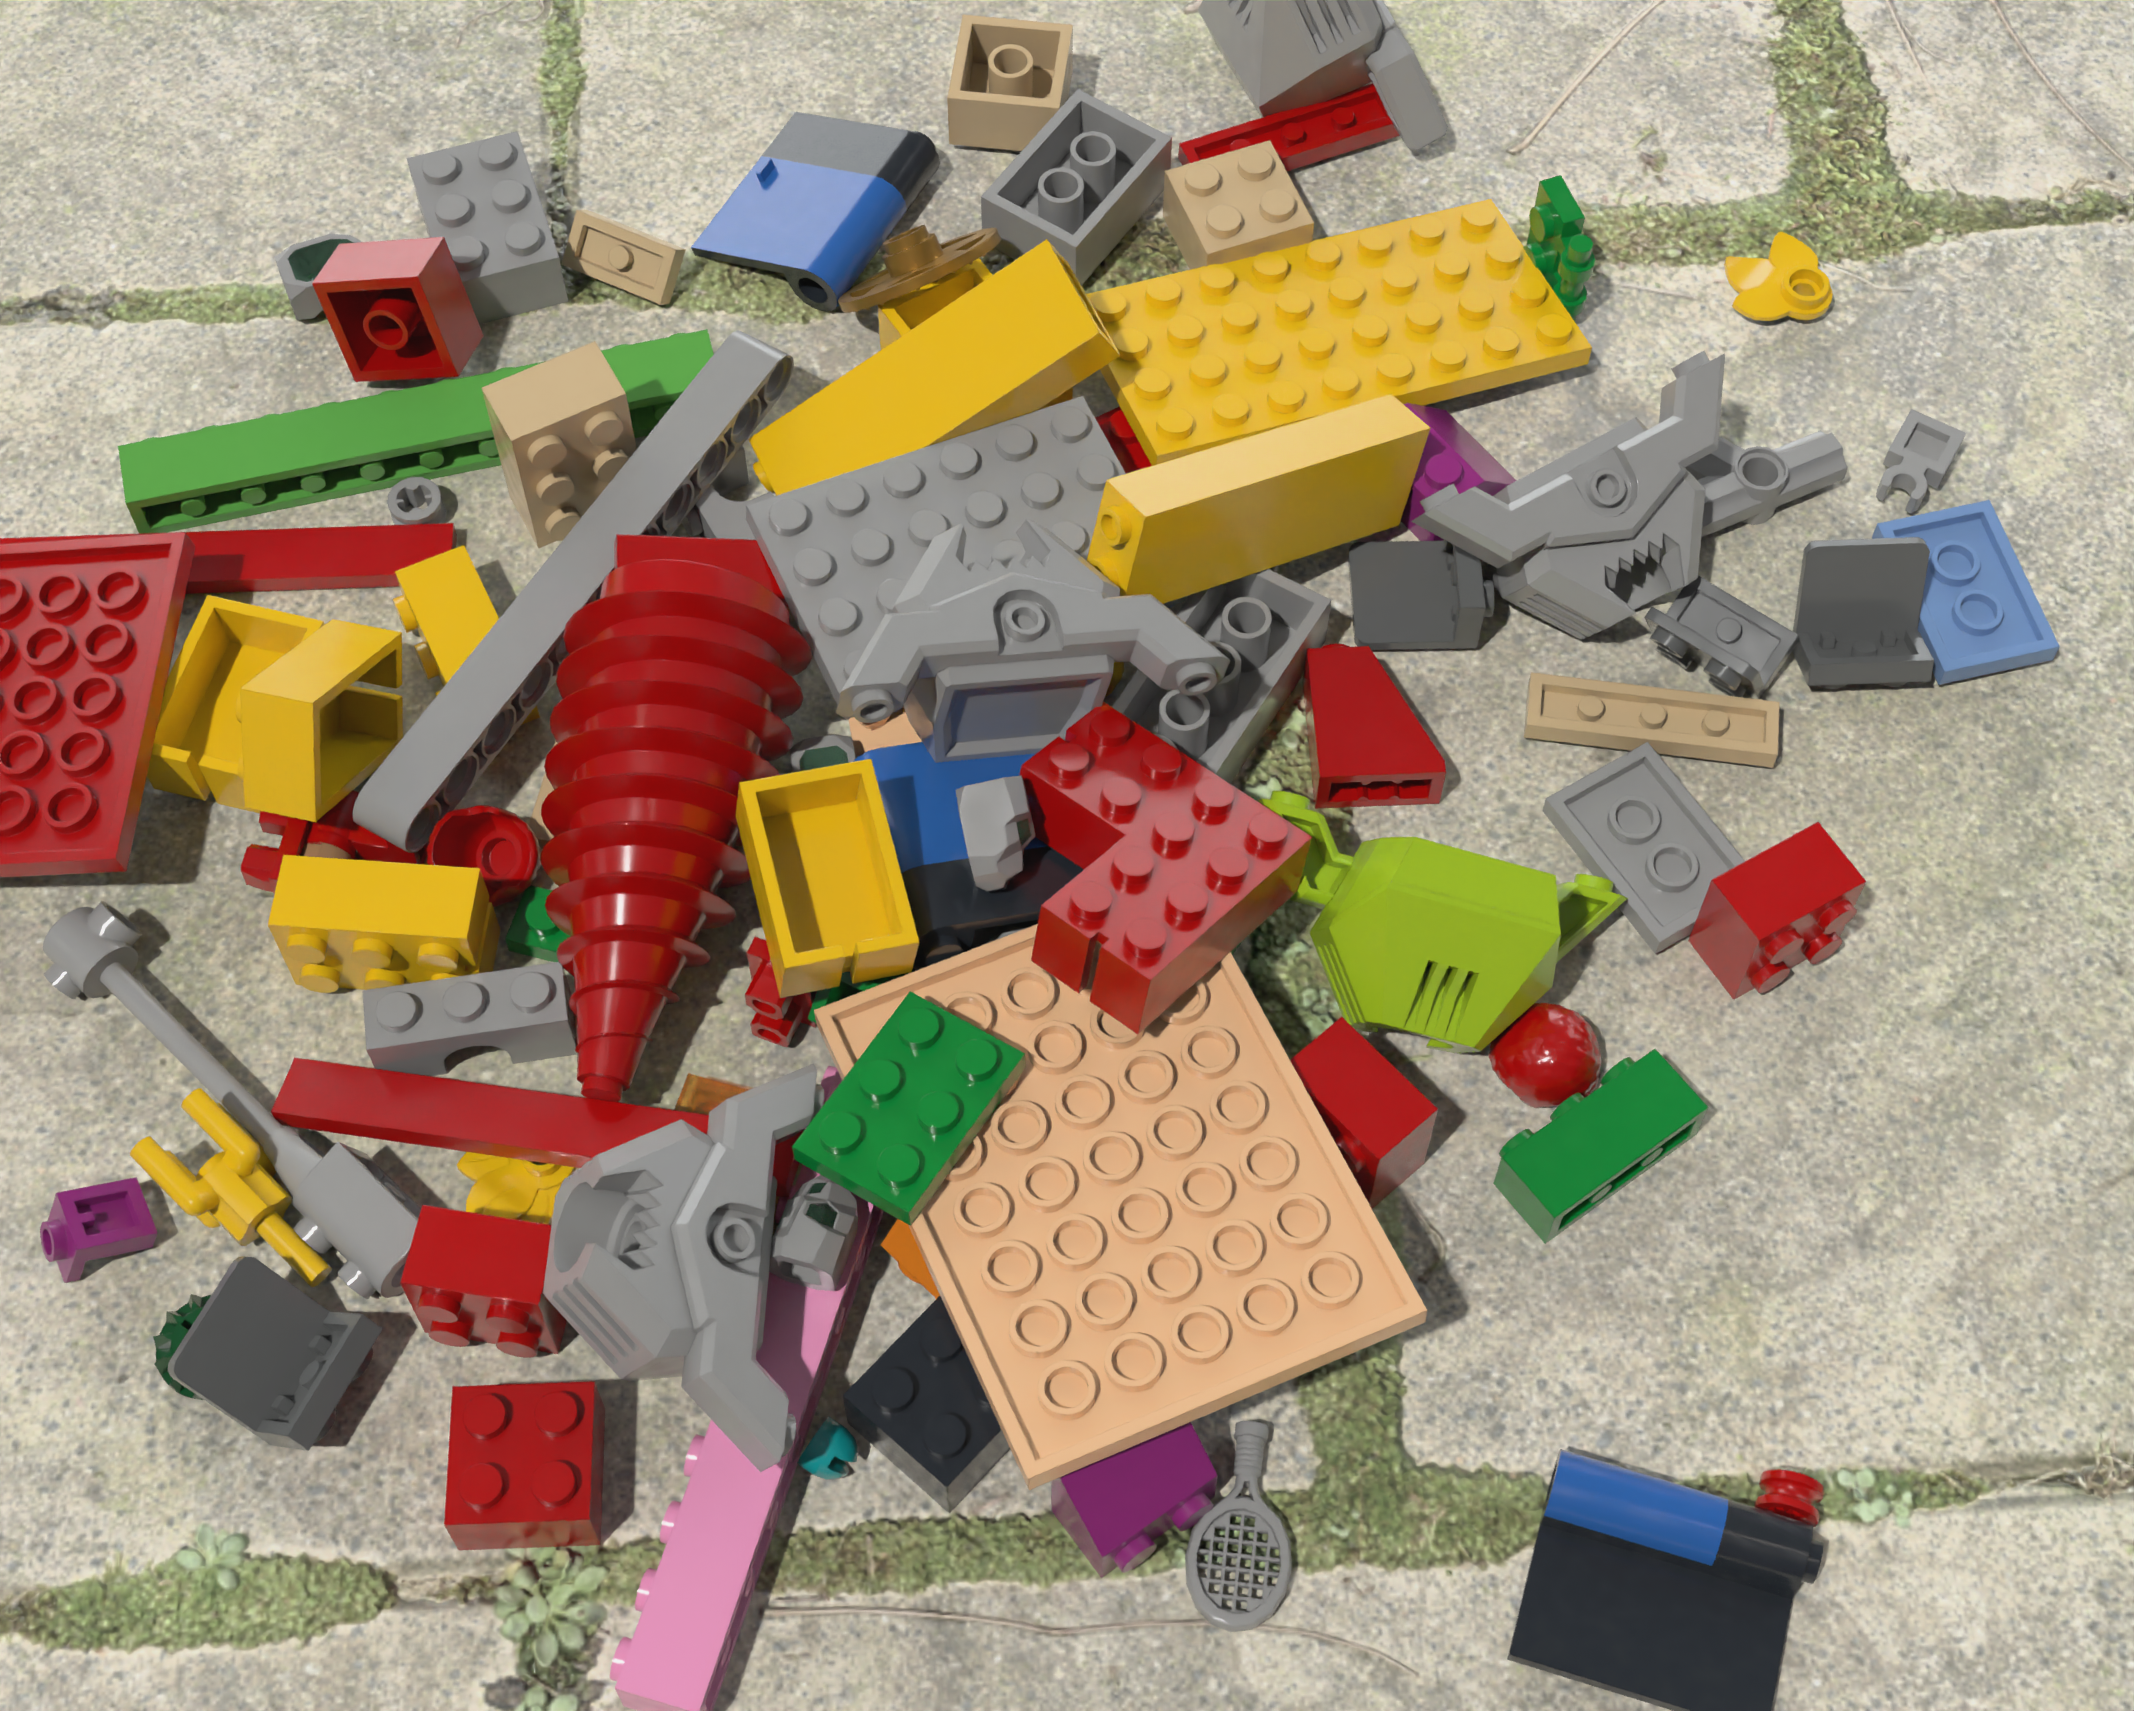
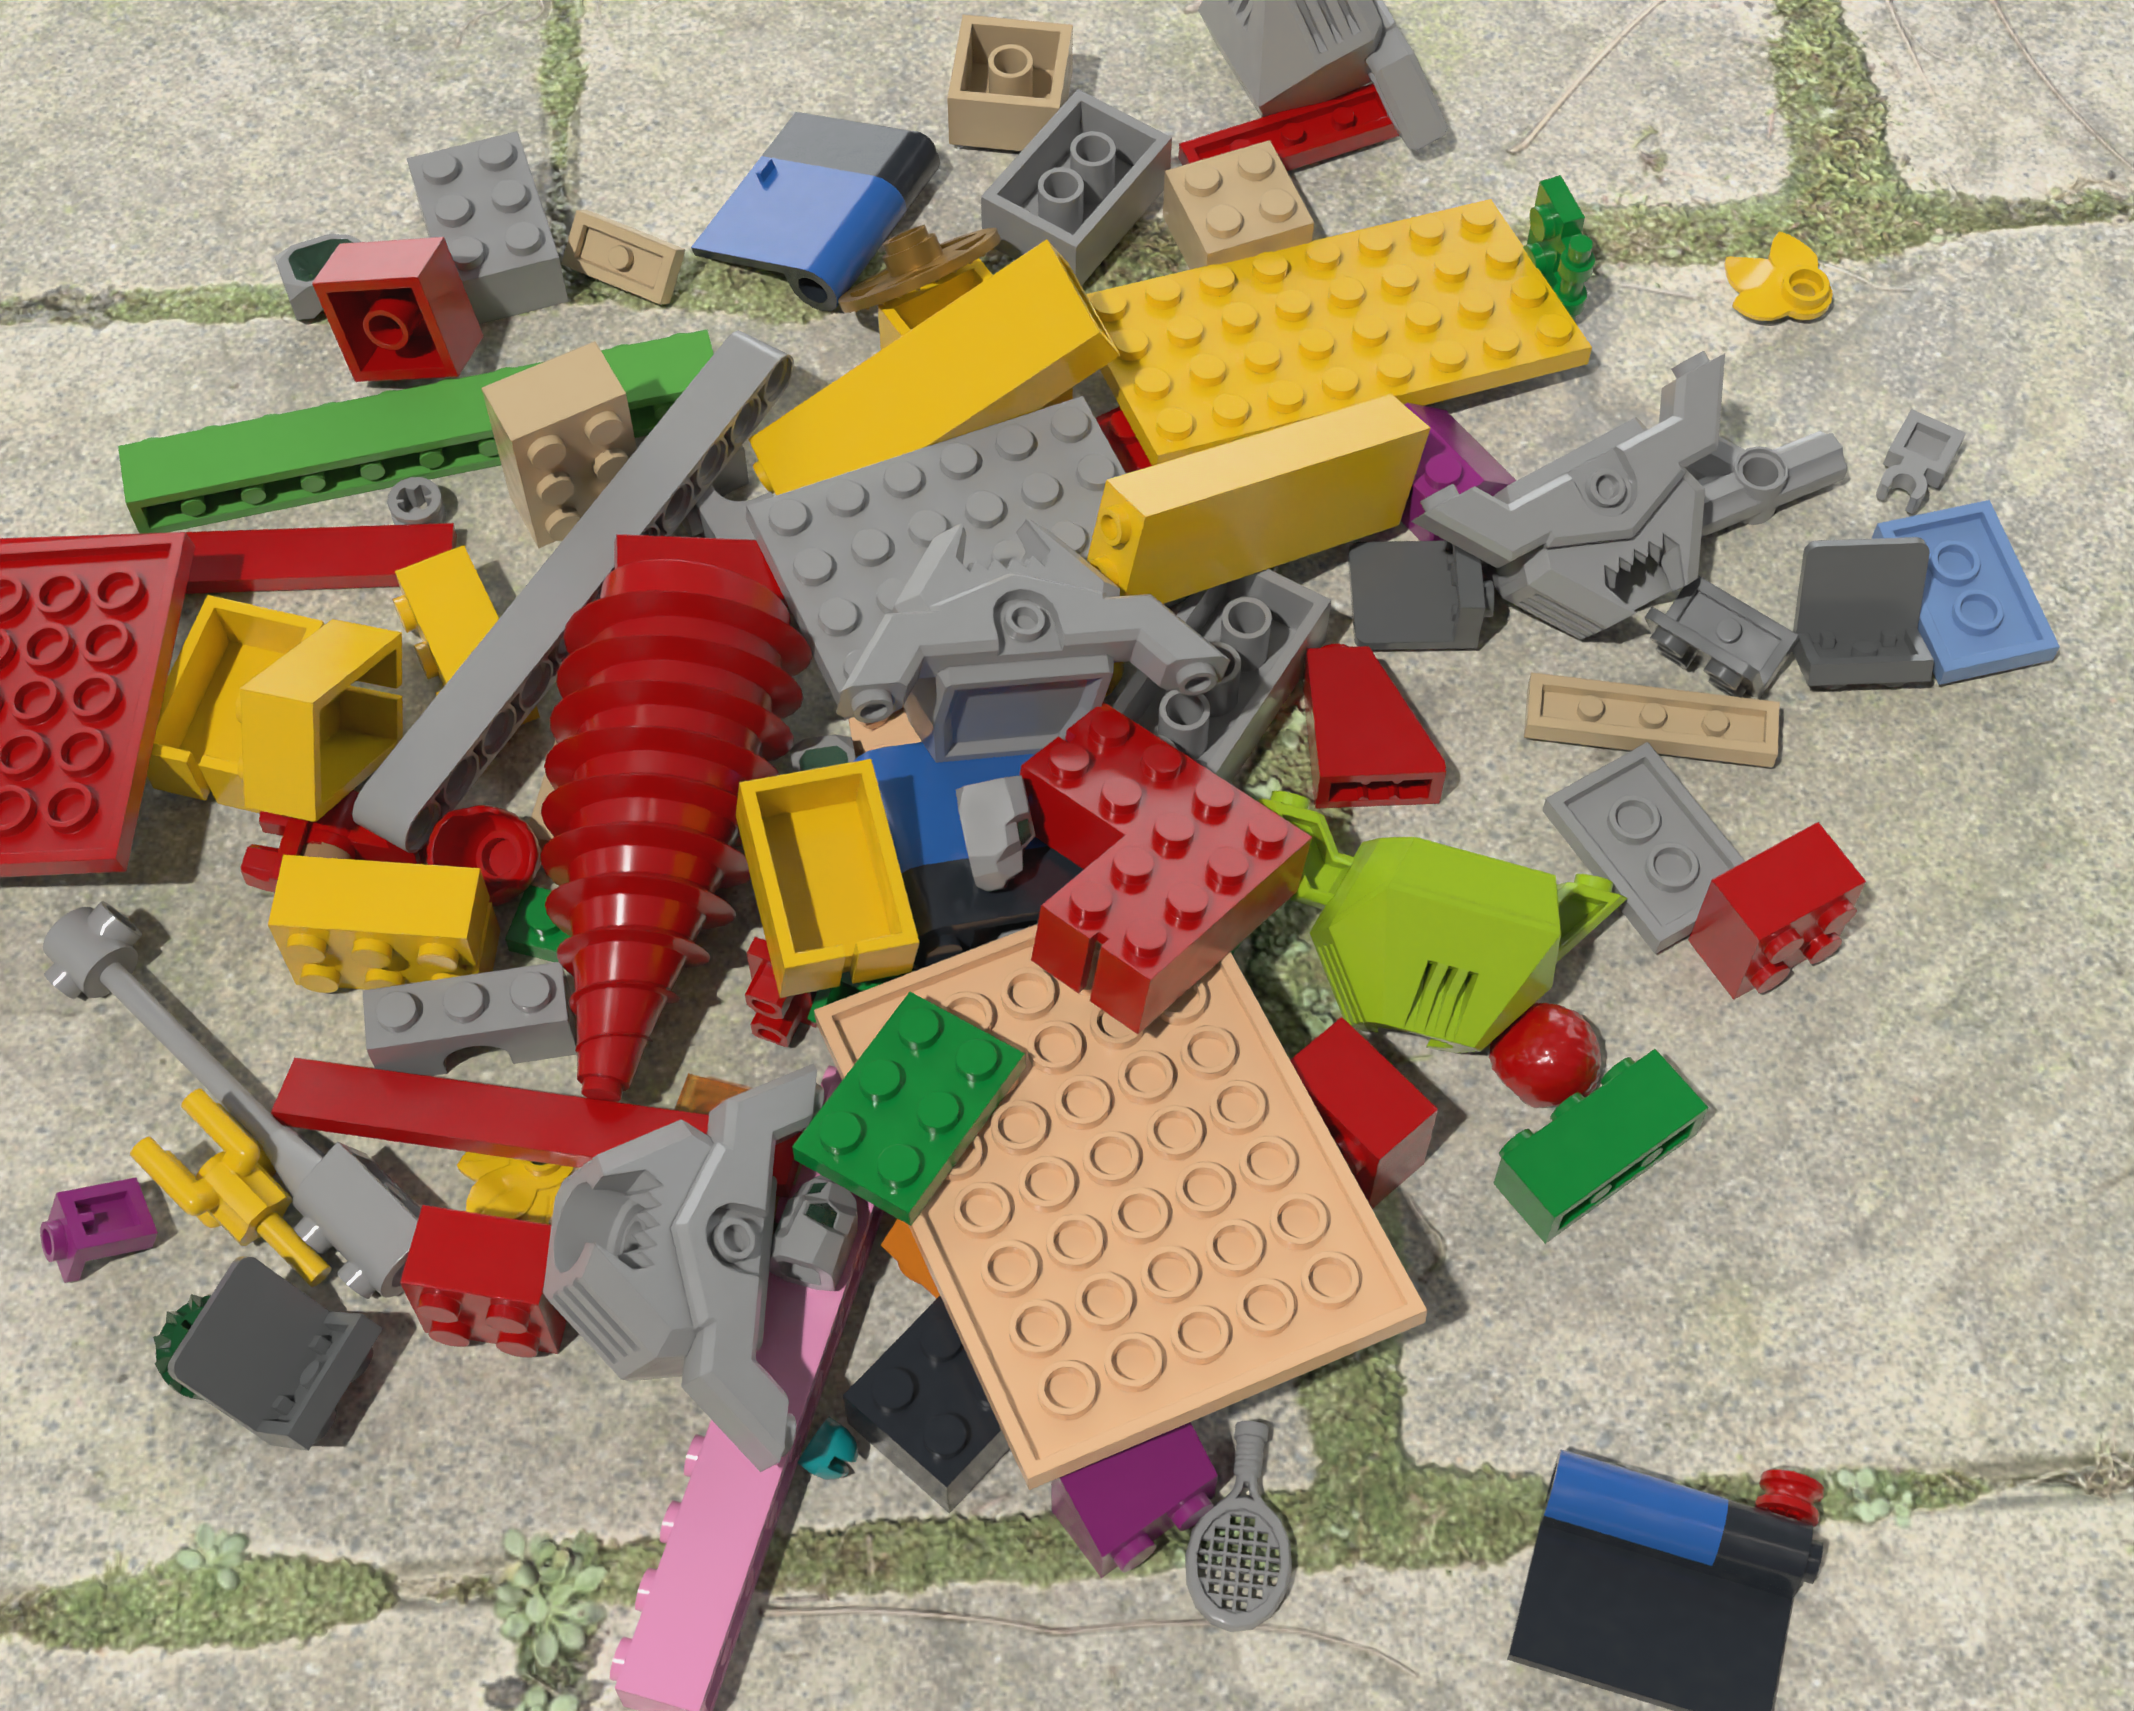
(525, 1466): red brick -> none

